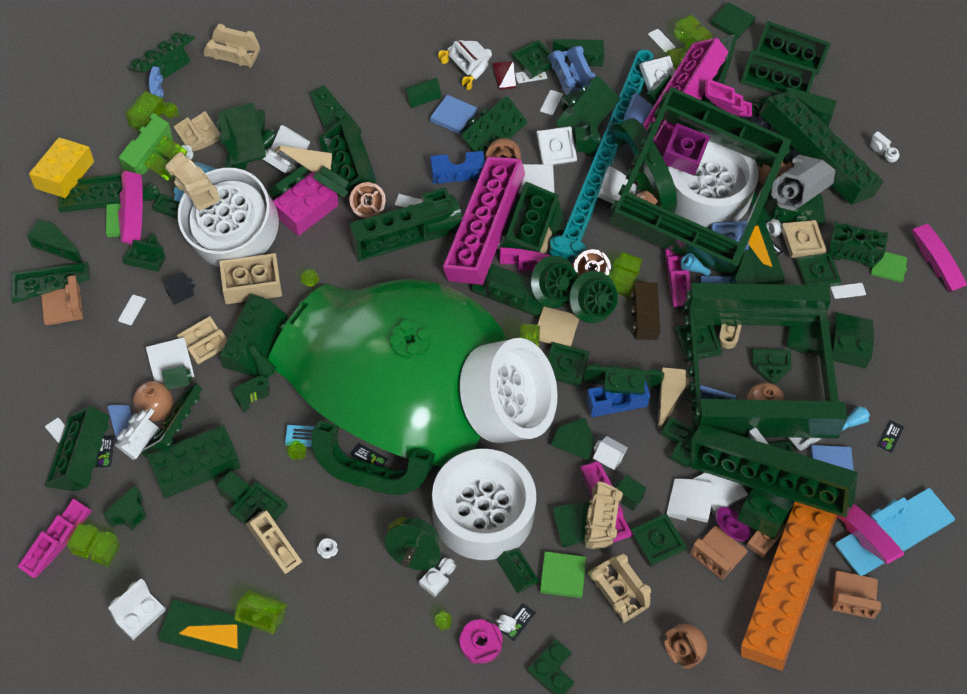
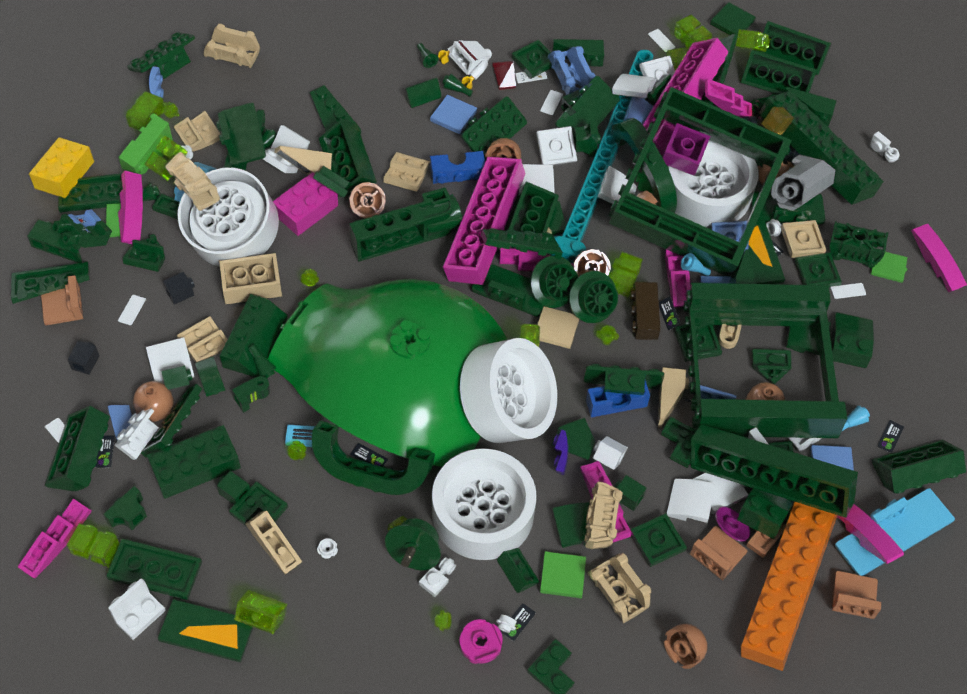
(82, 230): none -> dark green hips
(83, 357): none -> black brick
(159, 568): none -> dark green plate
(210, 376): none -> dark green slope
(287, 182): dark green plate -> none
(405, 201): white sticker -> none
(406, 171): none -> tan slope
(428, 58): none -> dark green cone
(452, 83): none -> dark green cone
(522, 241): none -> dark green wing
(561, 446): none -> dark purple slope
(568, 363): dark green plate -> none
(607, 330): none -> clear neon green plate
(633, 85): none -> white slope
(669, 313): none -> black sticker
(752, 40): none -> clear neon green piece
(777, 120): none -> clear yellow brick
(920, 466): none -> dark green slope

